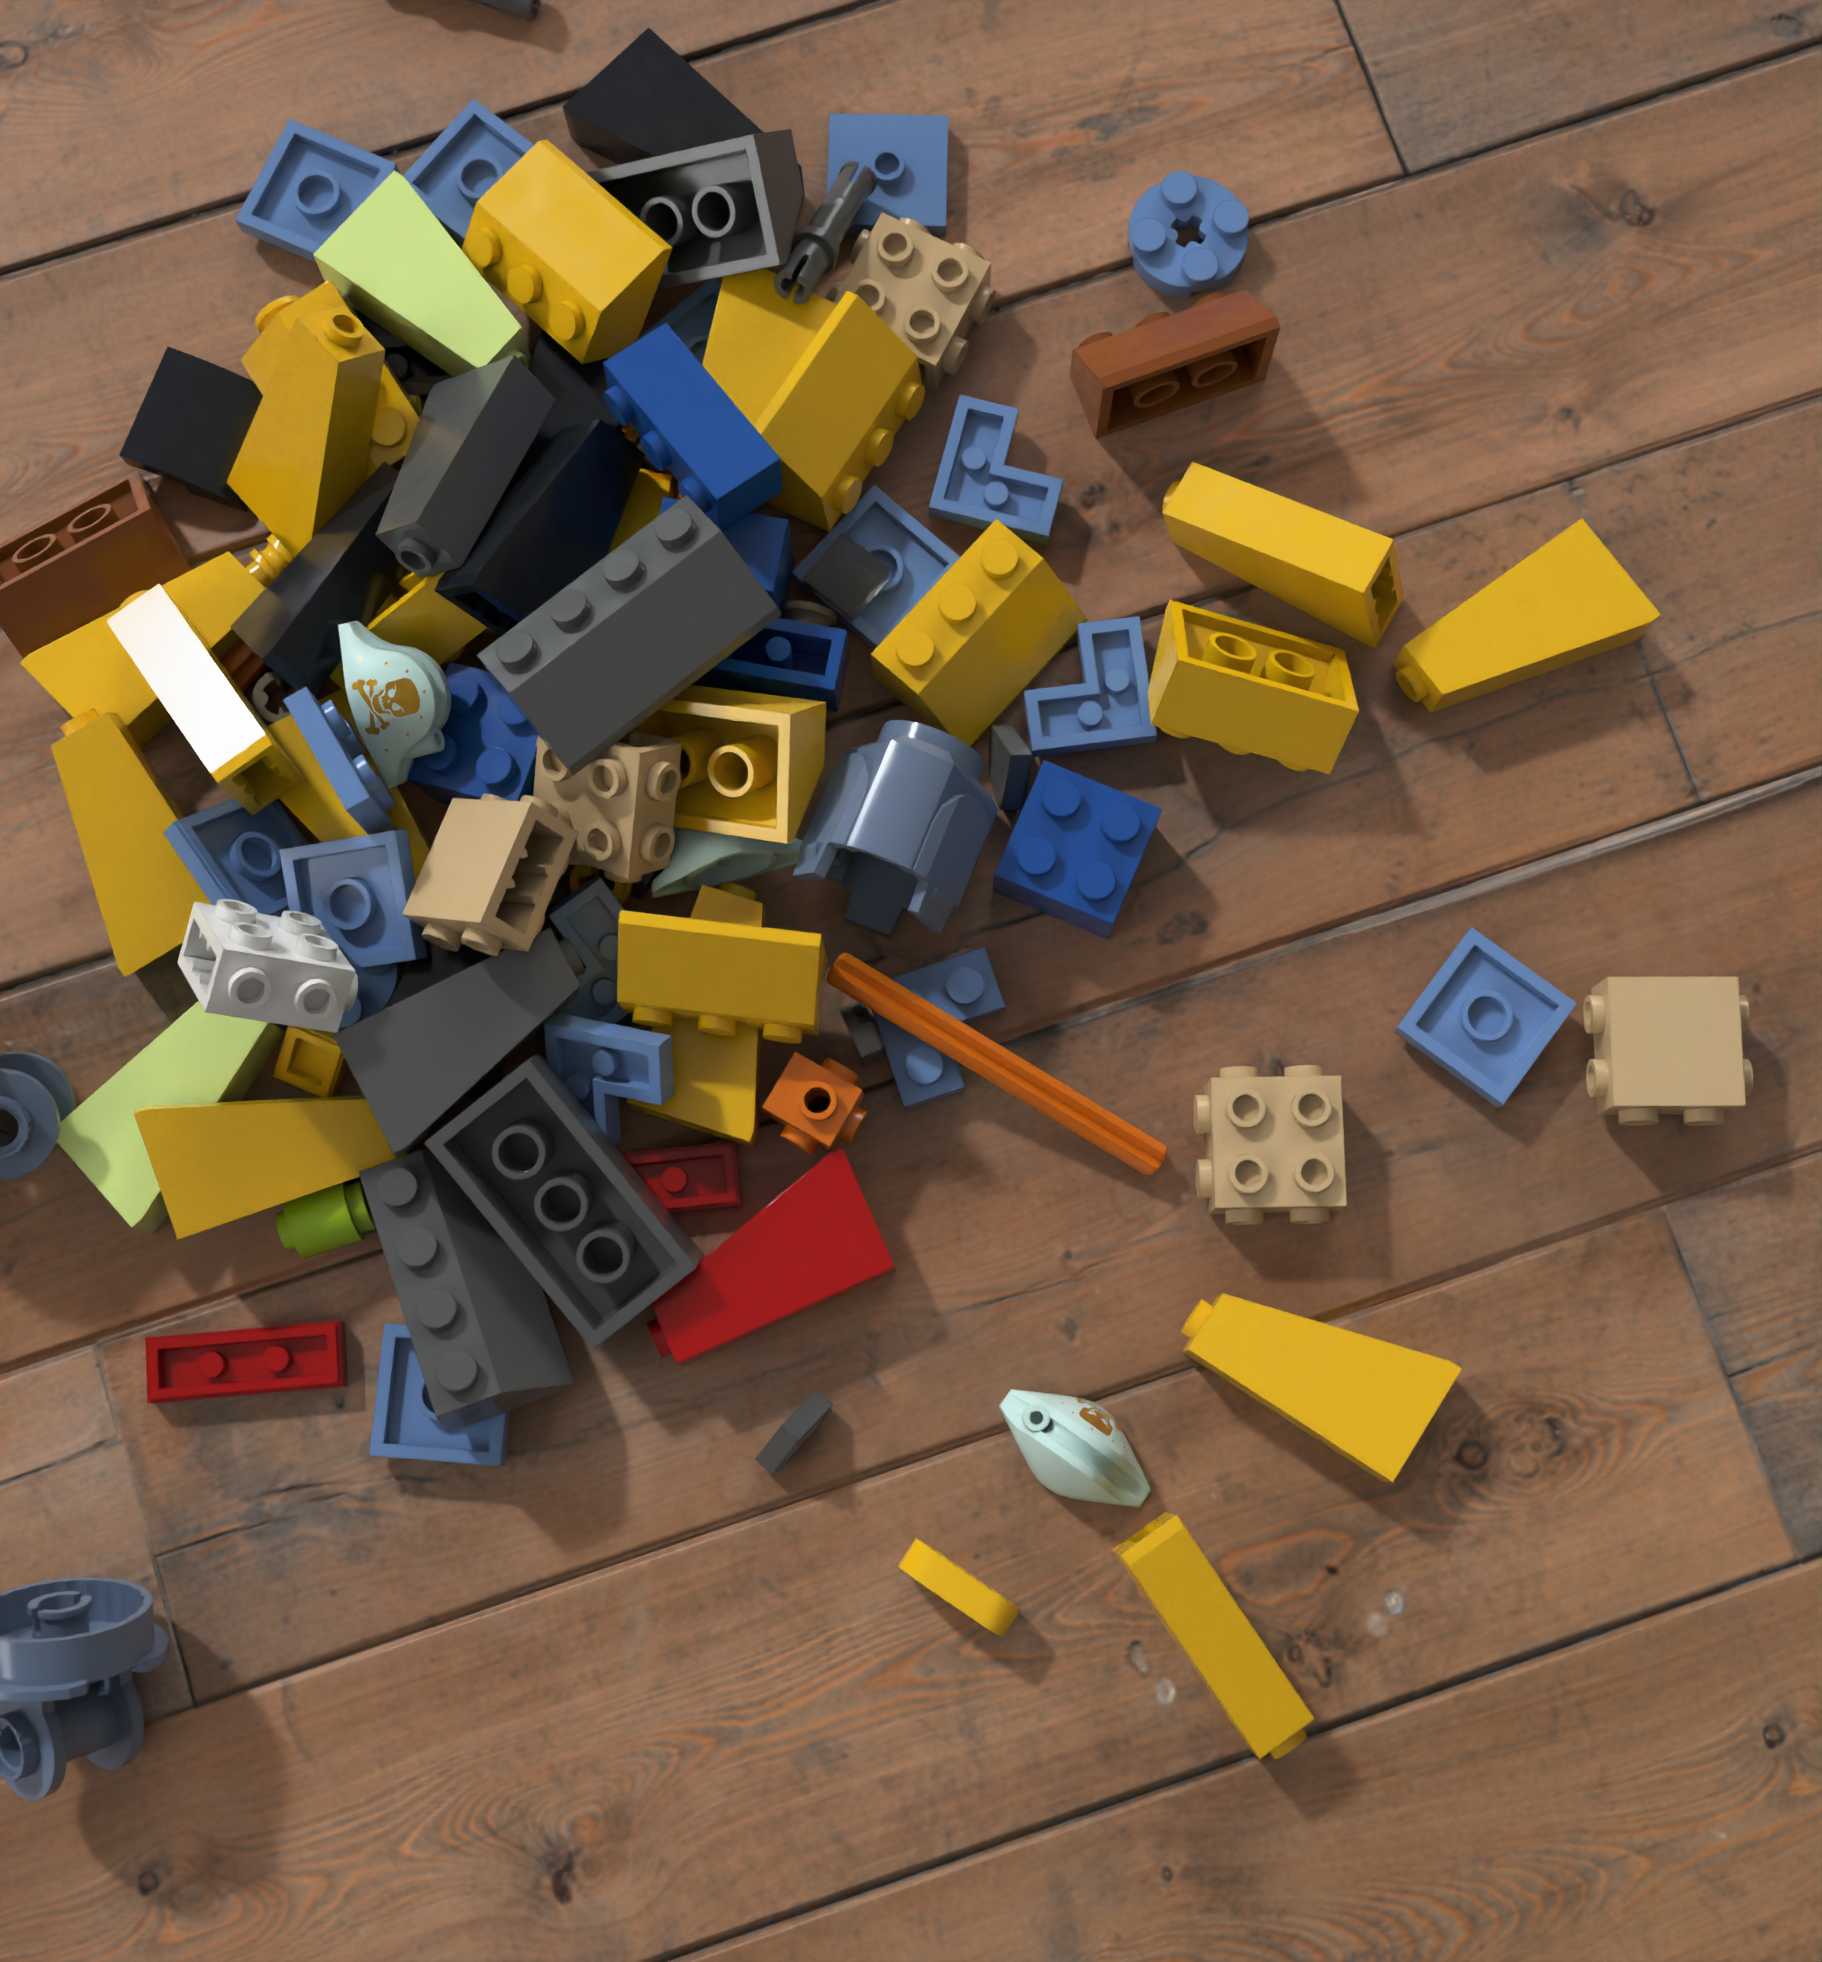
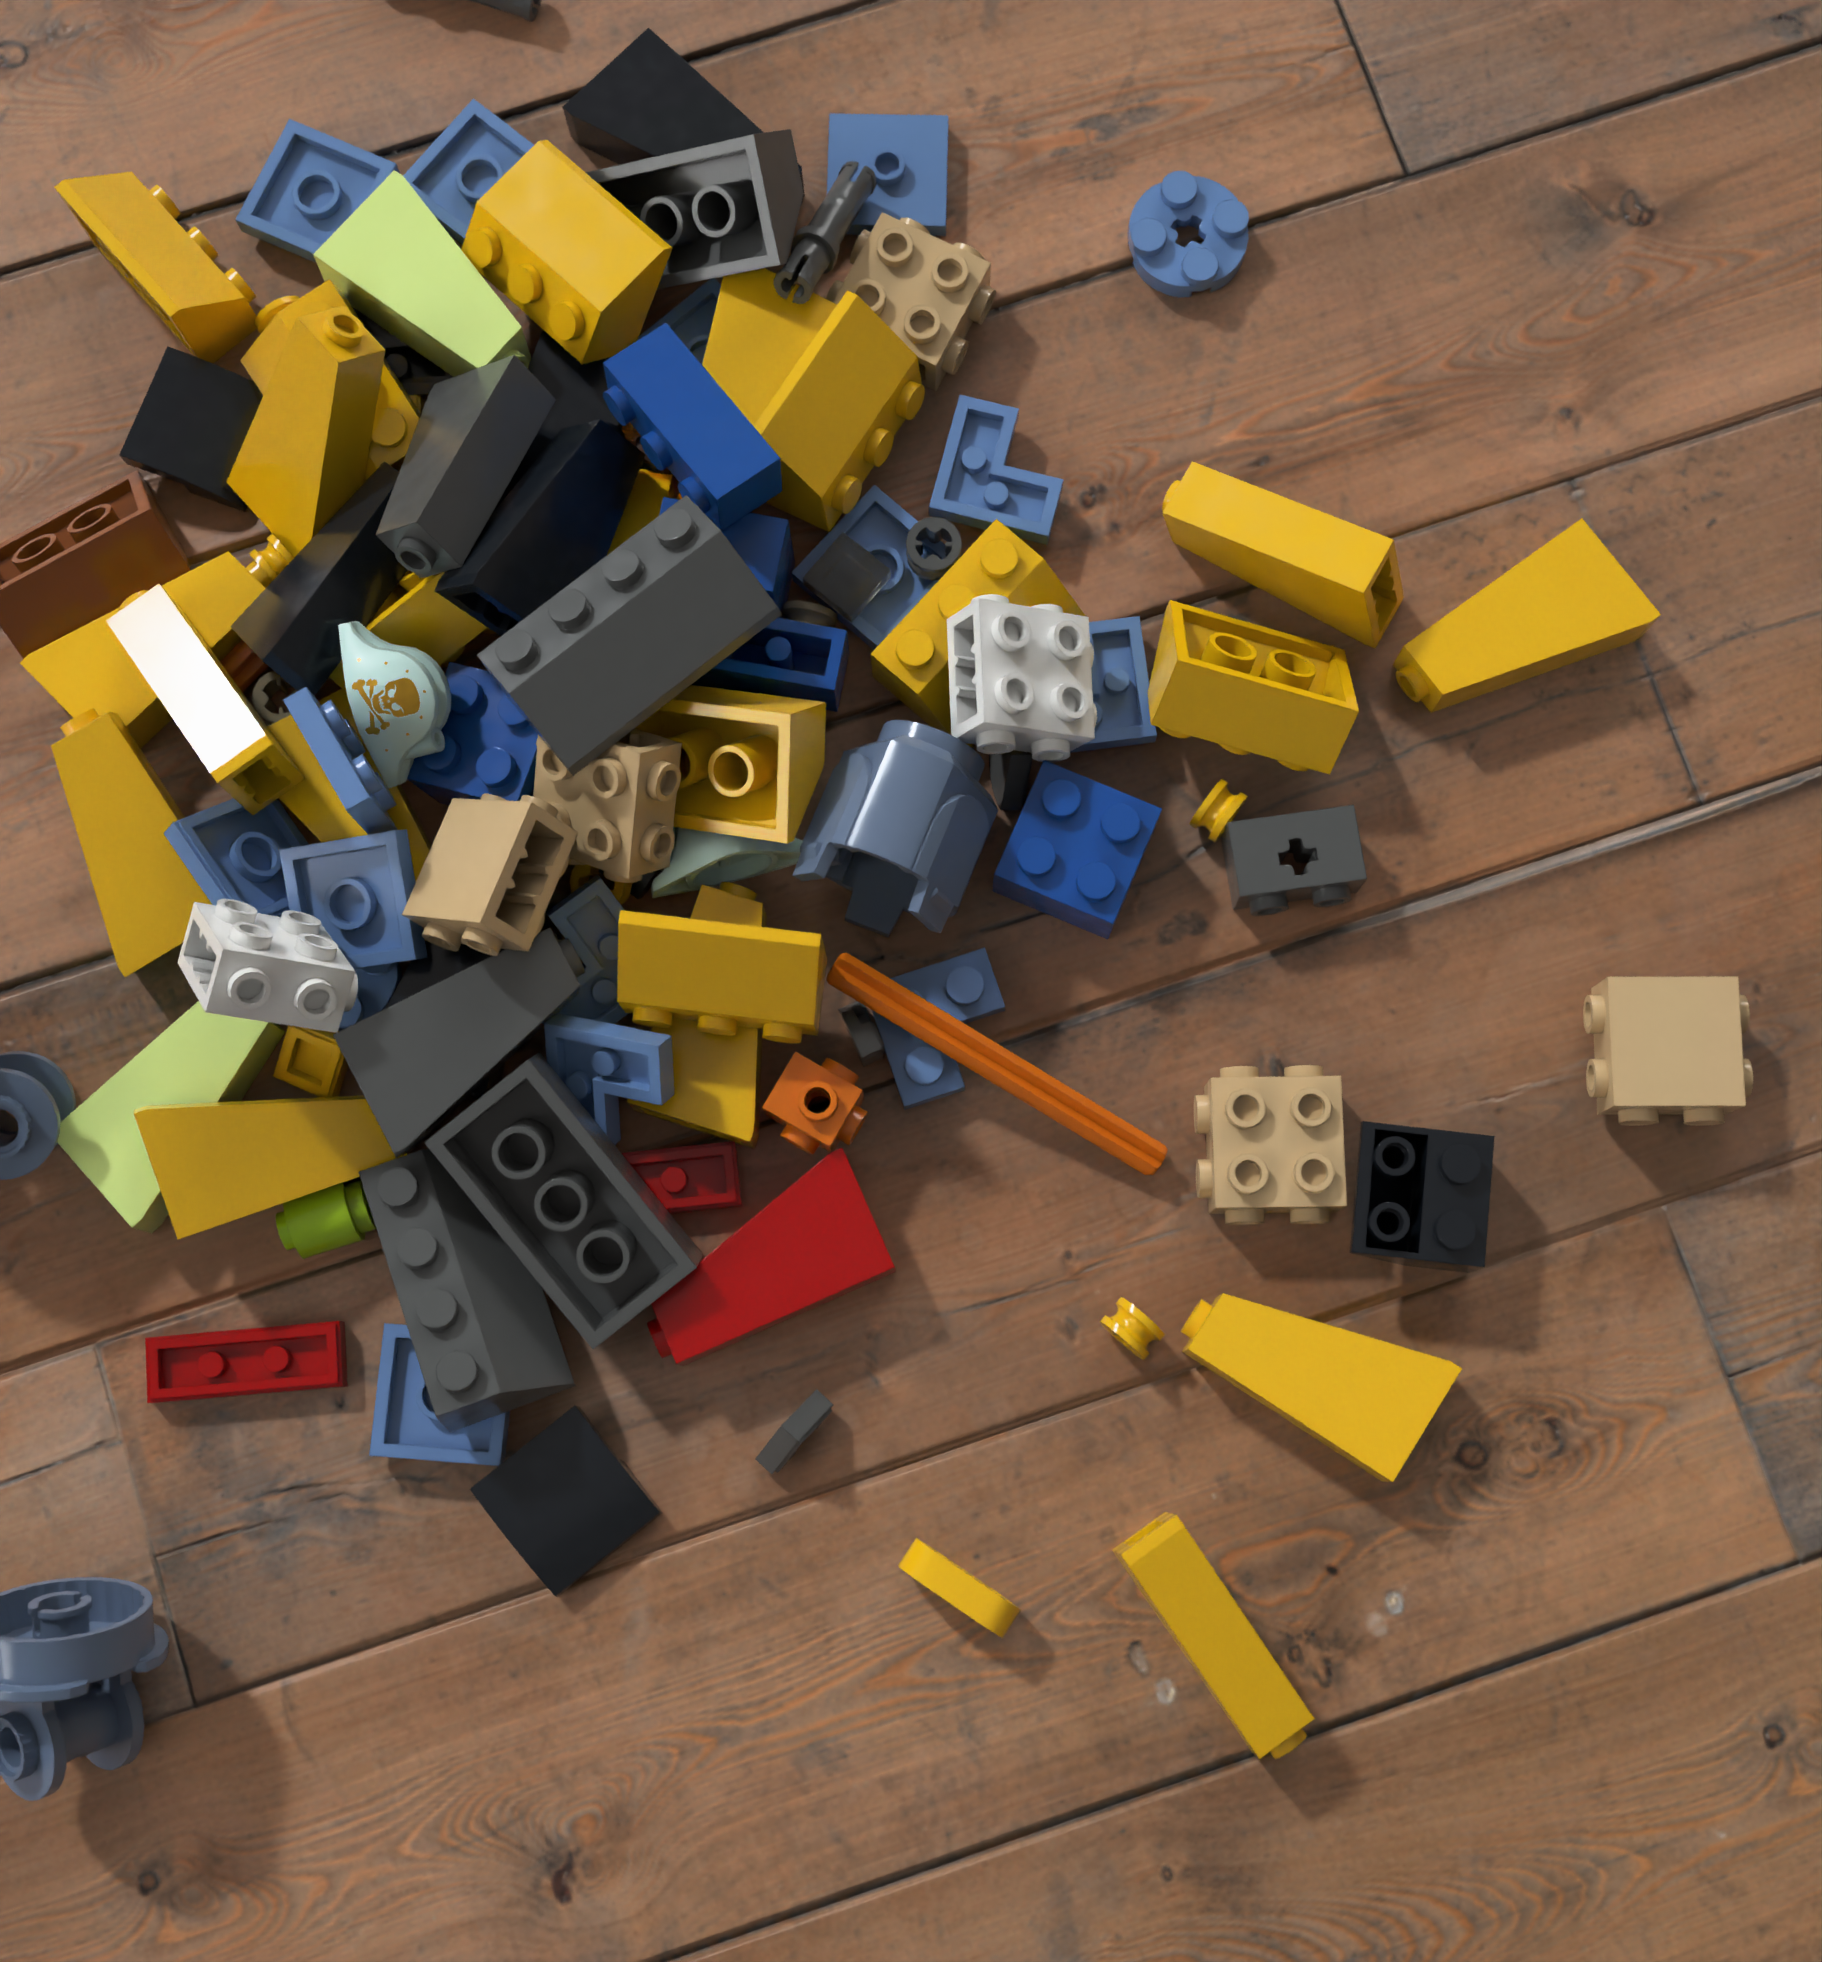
(163, 261): none -> yellow slope
(565, 1501): none -> black slope
(934, 530): none -> dark grey bush
(1020, 678): none -> white brick
(1075, 1448): light aqua hat -> none
(1132, 1328): none -> yellow bush
(1173, 361): dark orange slope -> none
(1218, 809): none -> yellow bush
(1321, 837): none -> dark grey brick
(1422, 1197): none -> black slope
(1485, 1017): medium blue plate -> none

